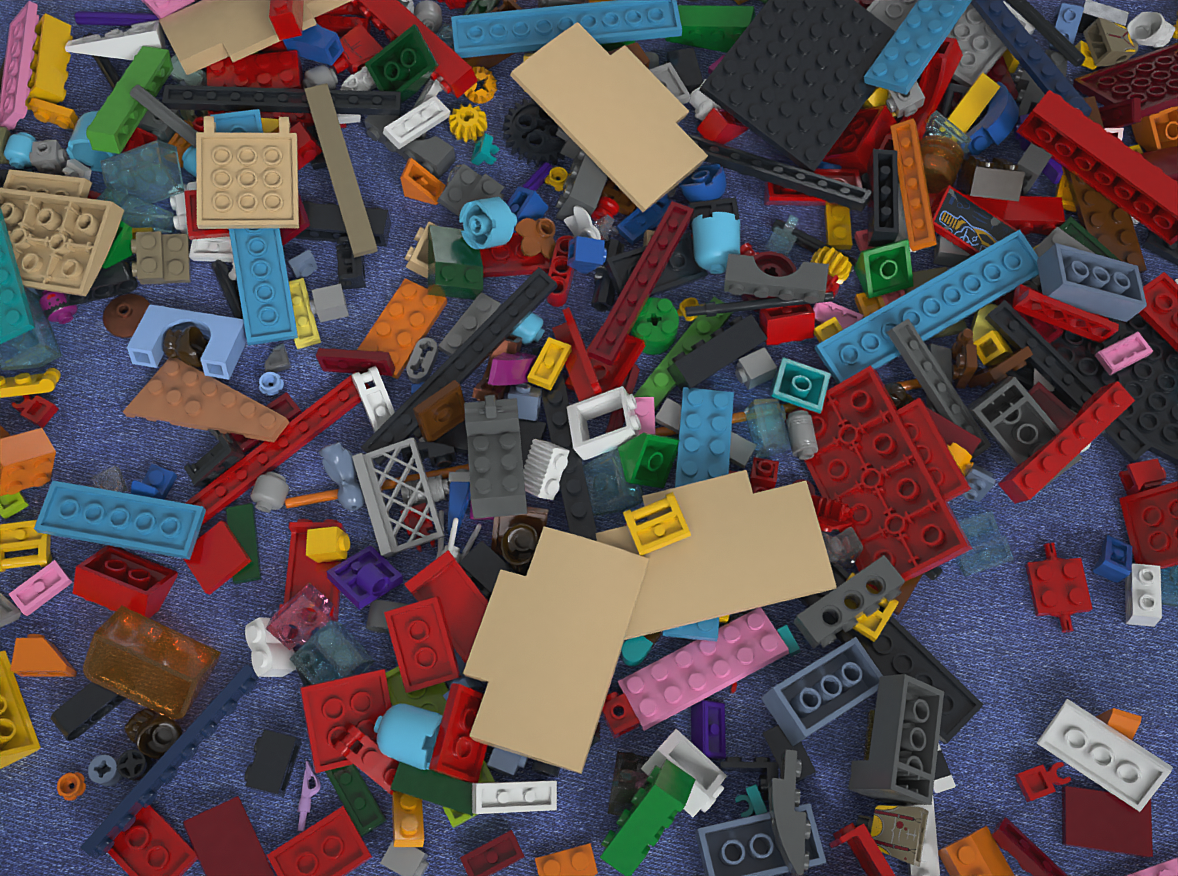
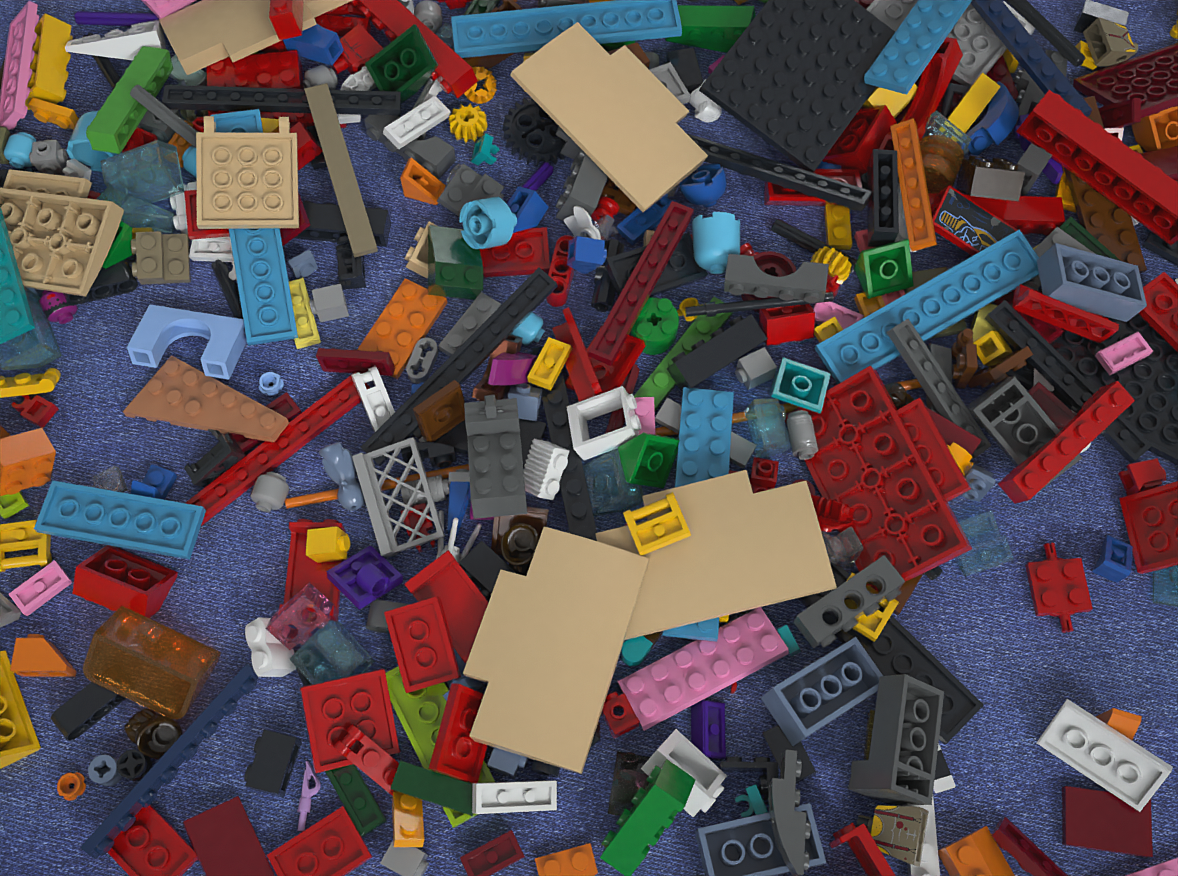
(124, 324): copper dish -> none
(186, 345): dark brown hair -> none
(217, 557): red tile -> none
(242, 523): dark green tile -> none
(277, 360): flat silver tile -> none
(408, 734): medium azure cylinder -> none
(535, 239): dark orange plate -> none
(557, 173): yellow plate -> none
(706, 208): black hinge -> none
(720, 127): red slope -> none
(782, 240): clear light blue plate -> none
(905, 104): light grey brick -> none
(948, 253): light grey brick -> none
(1038, 782): red plate -> none
(1068, 21): medium blue bracket -> none
(1143, 595): white brick -> none
(1150, 30): white hair -> none

